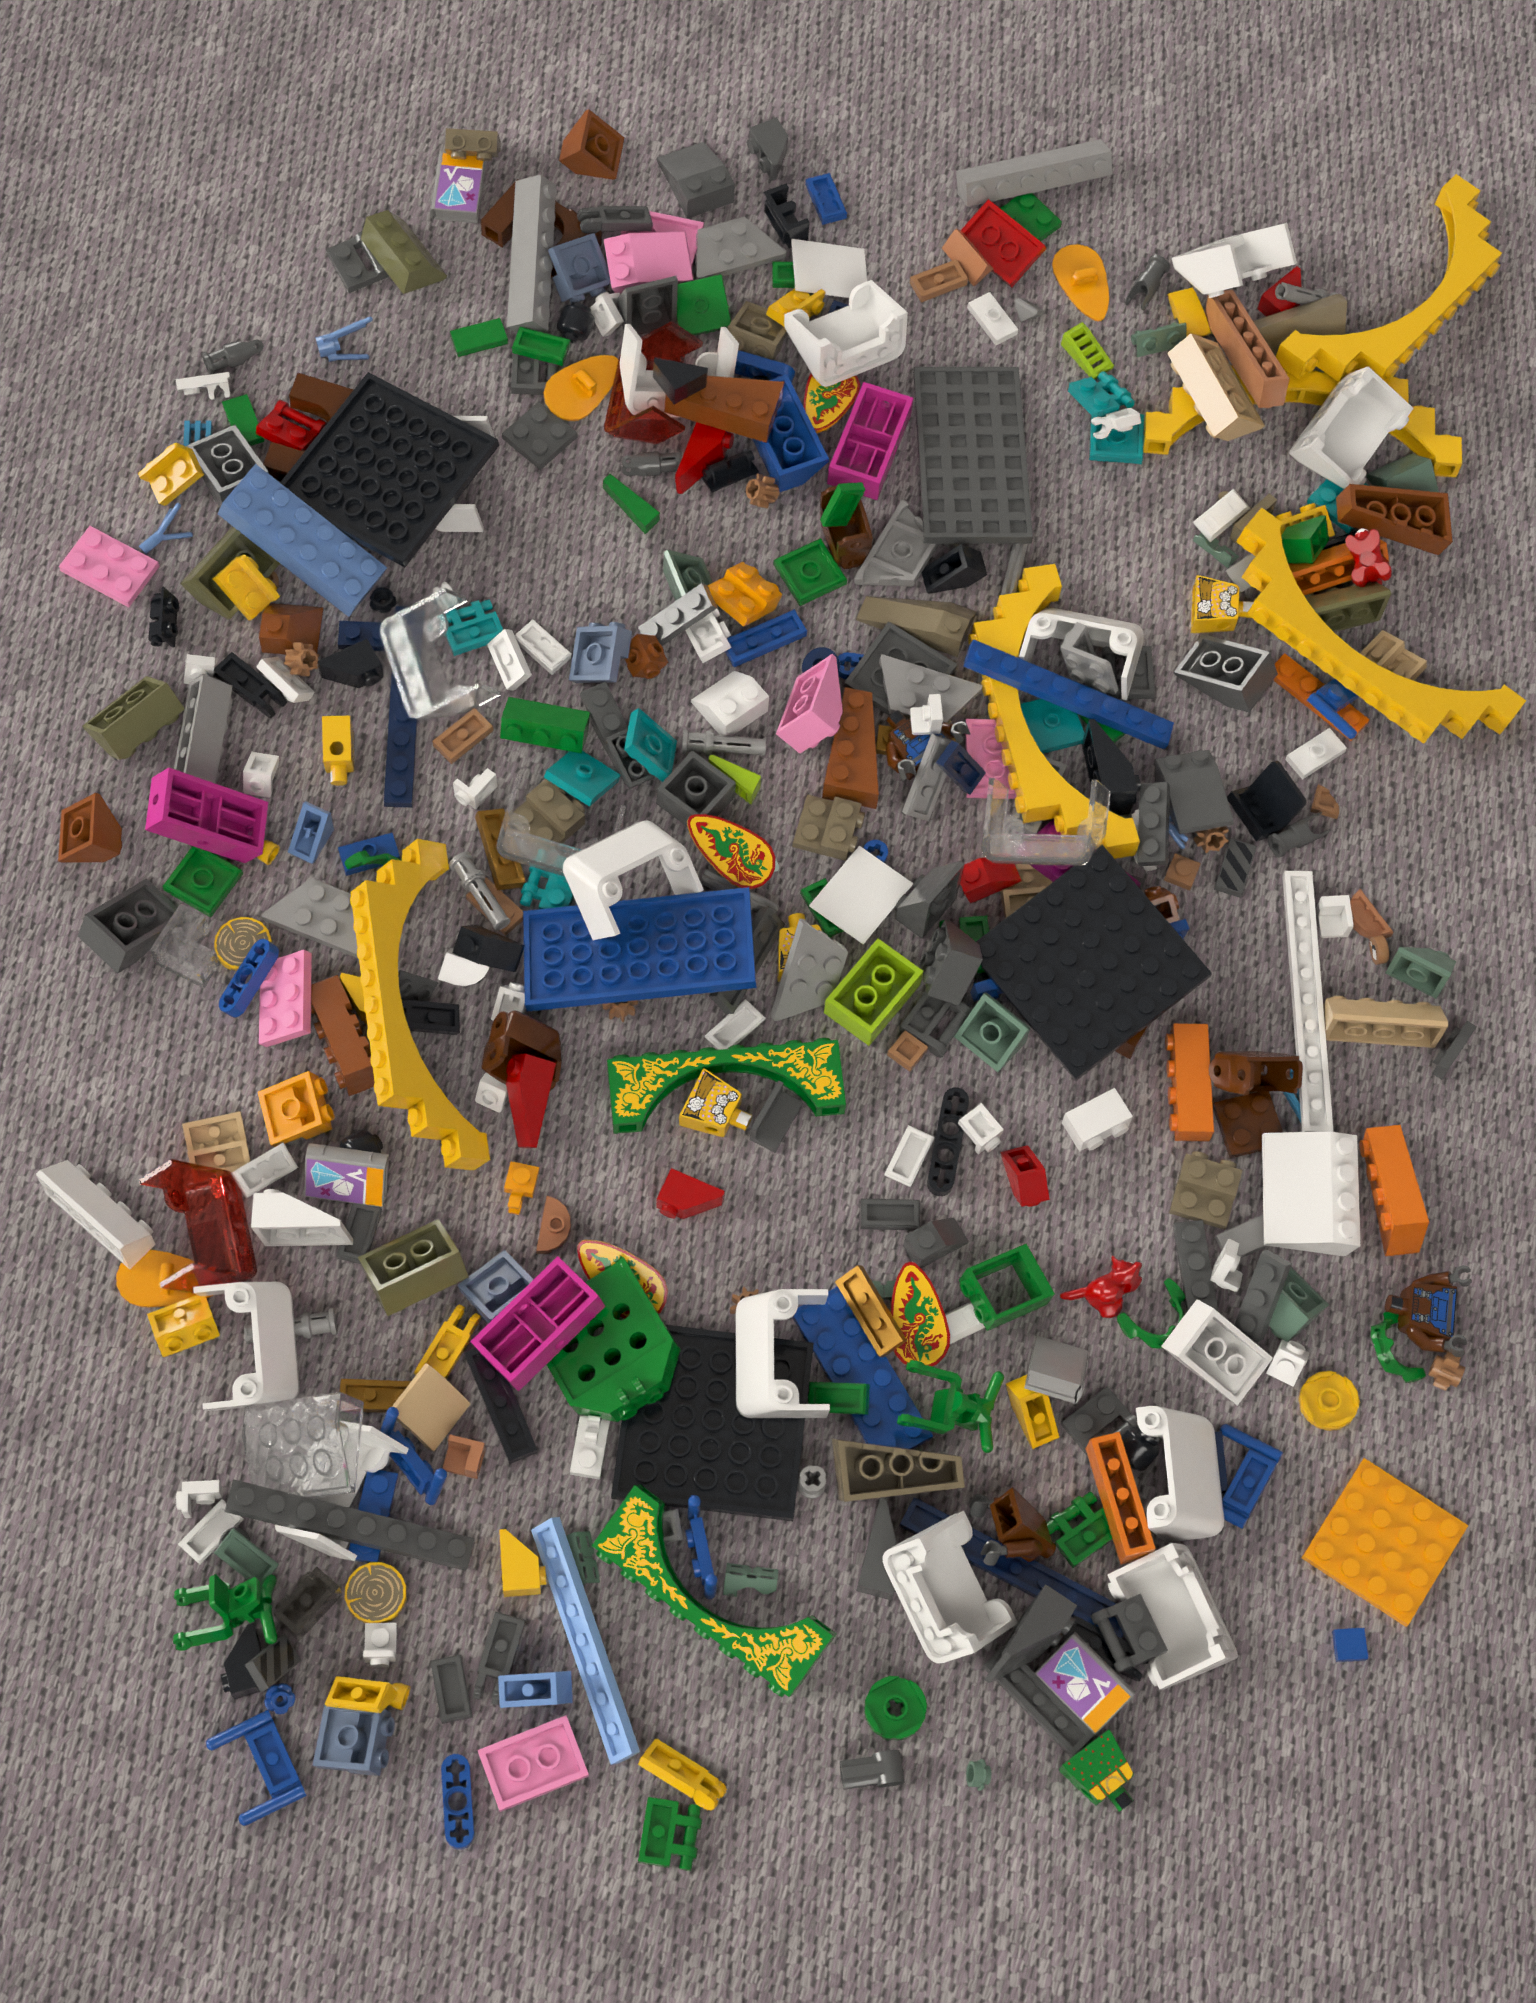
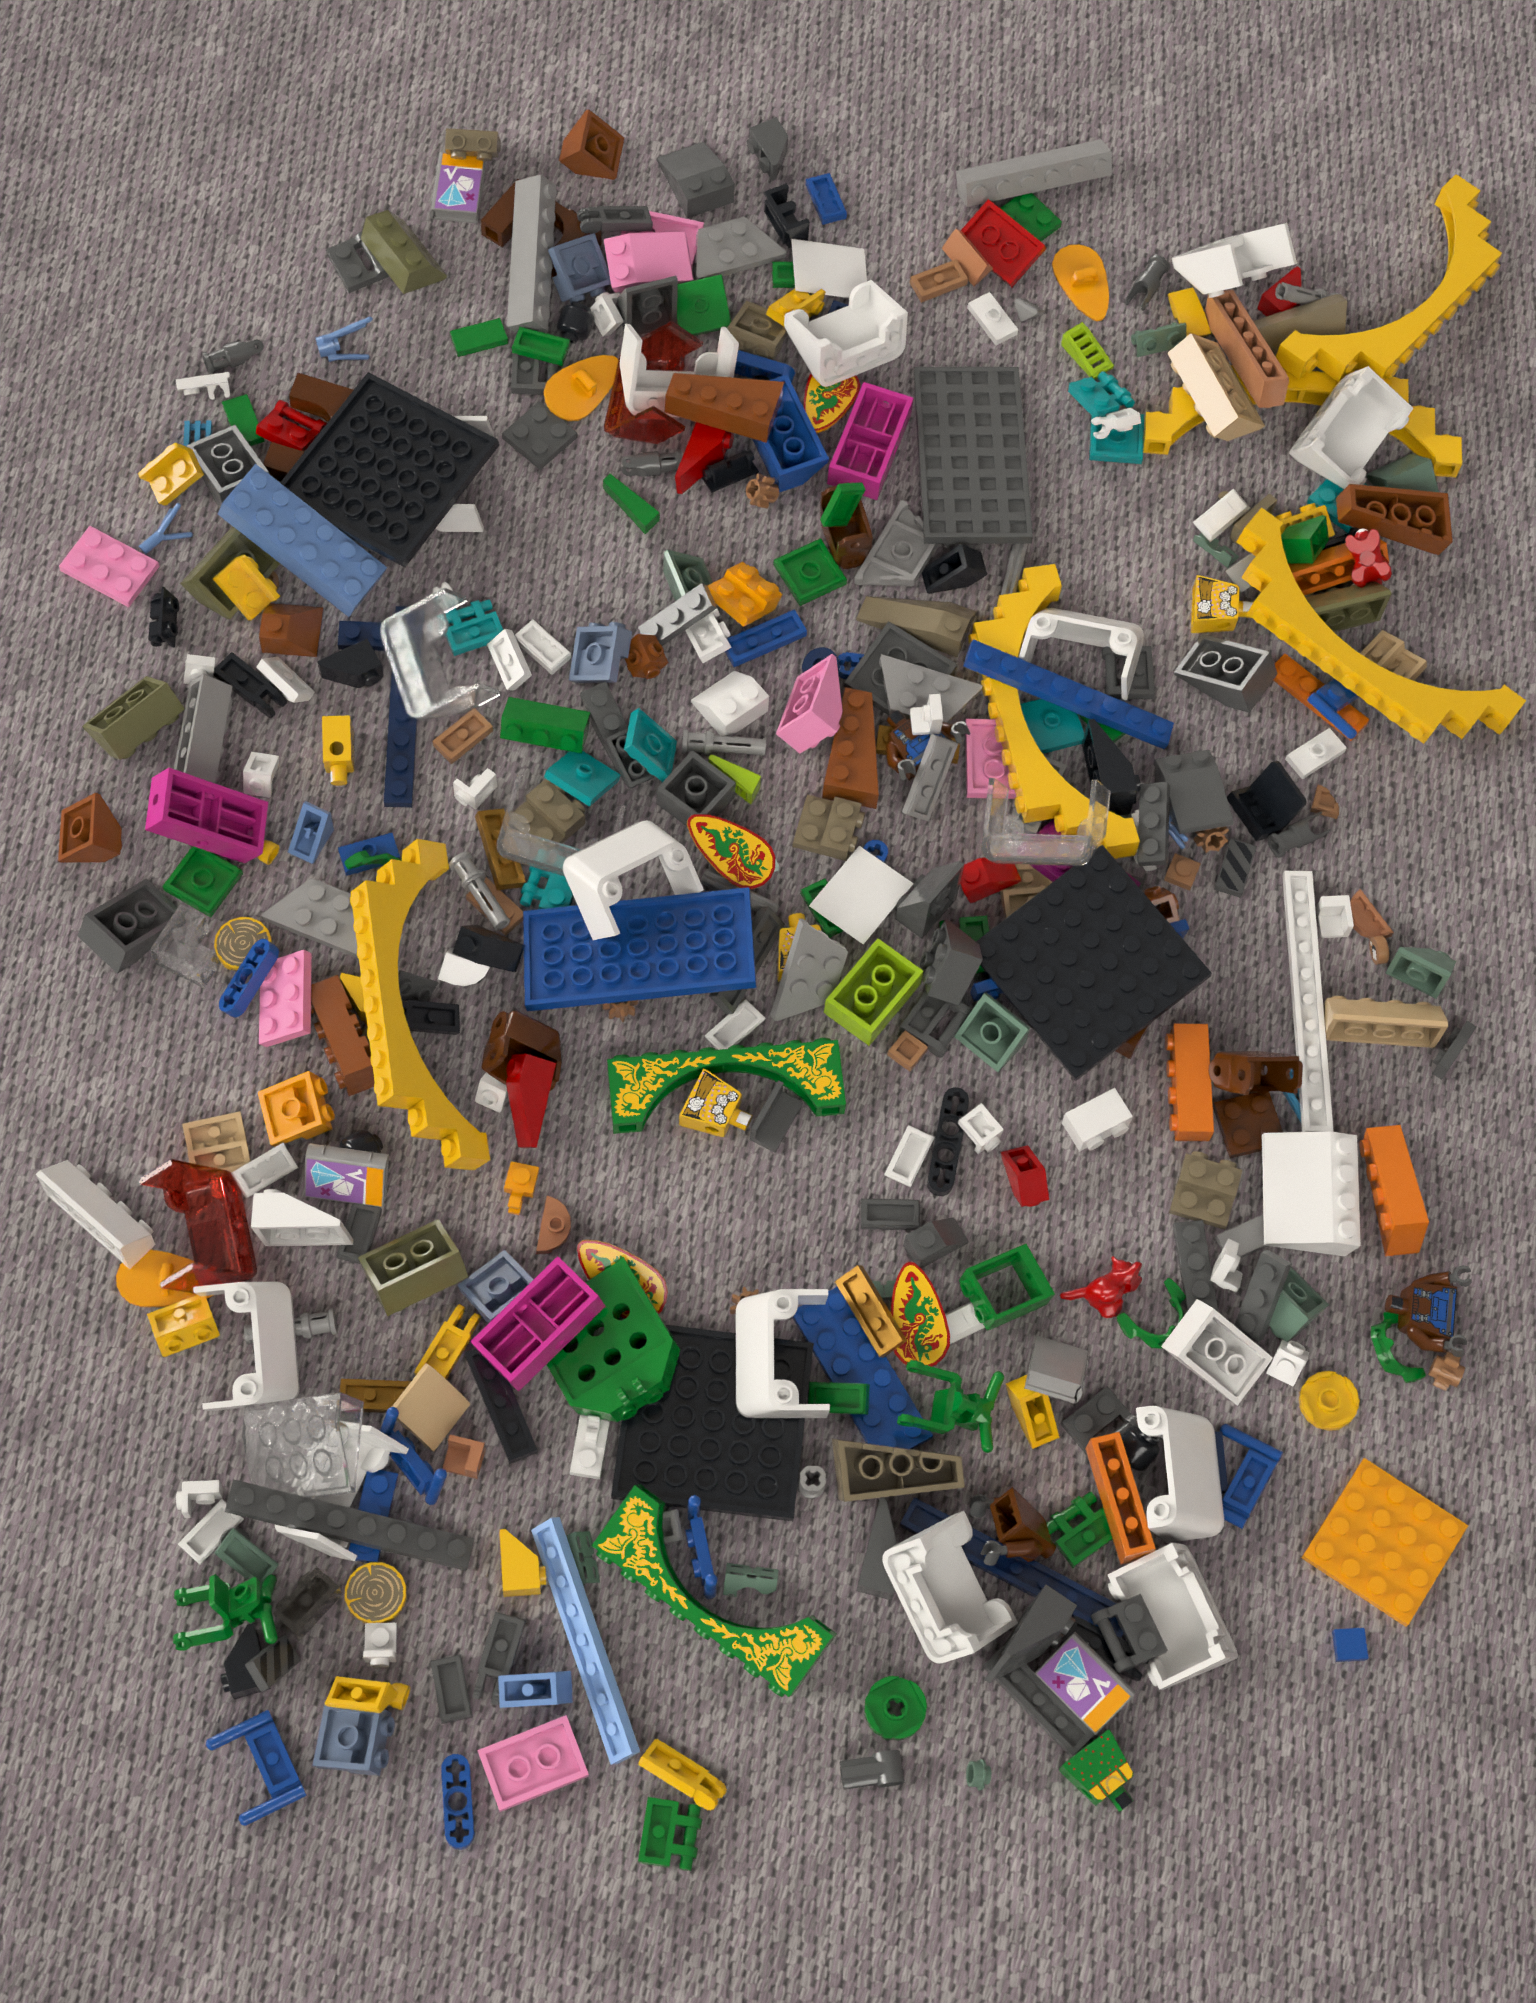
(274, 1692): blue plate -> none
(301, 659): medium nougat gear -> none
(382, 594): black plate -> none
(510, 999): white bracket -> none
(678, 378): black slope -> none
(687, 1196): red slope -> none
(960, 767): dark blue plate -> none
(1083, 664): light grey bracket -> none

